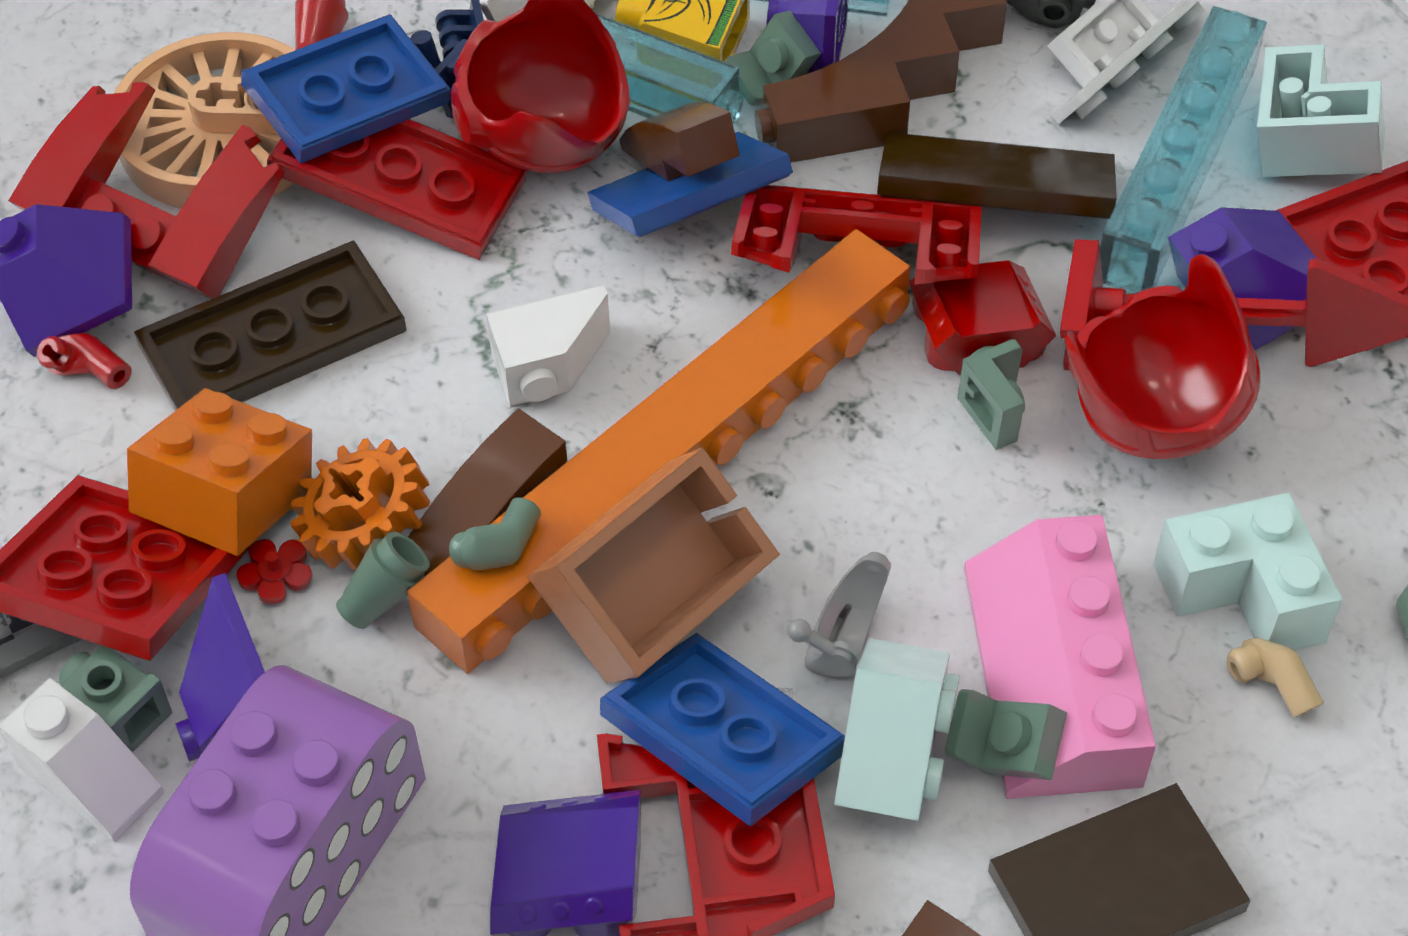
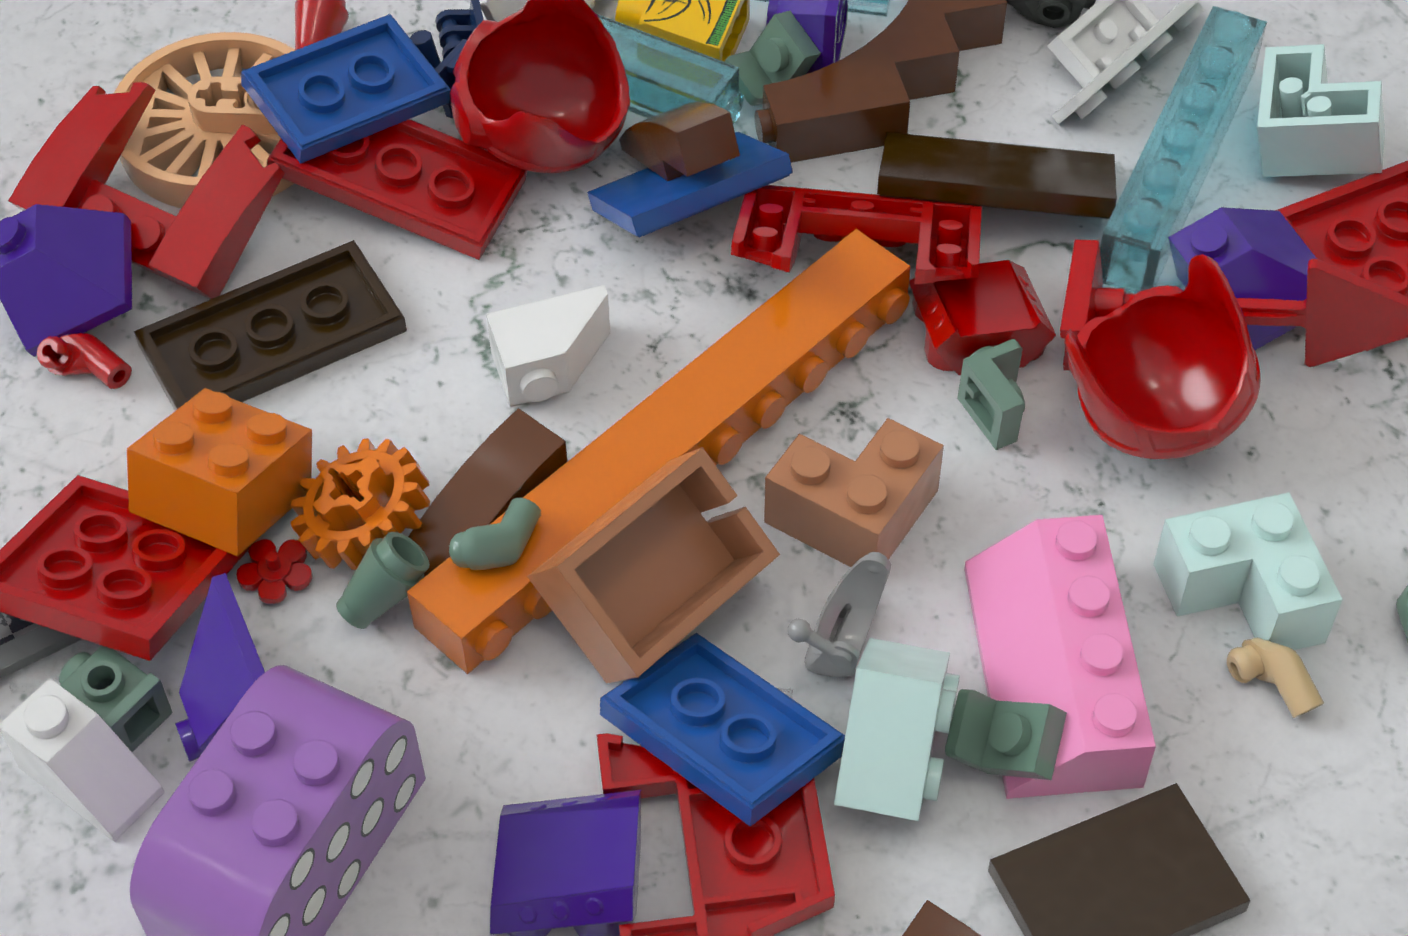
(851, 504): none -> nougat brick

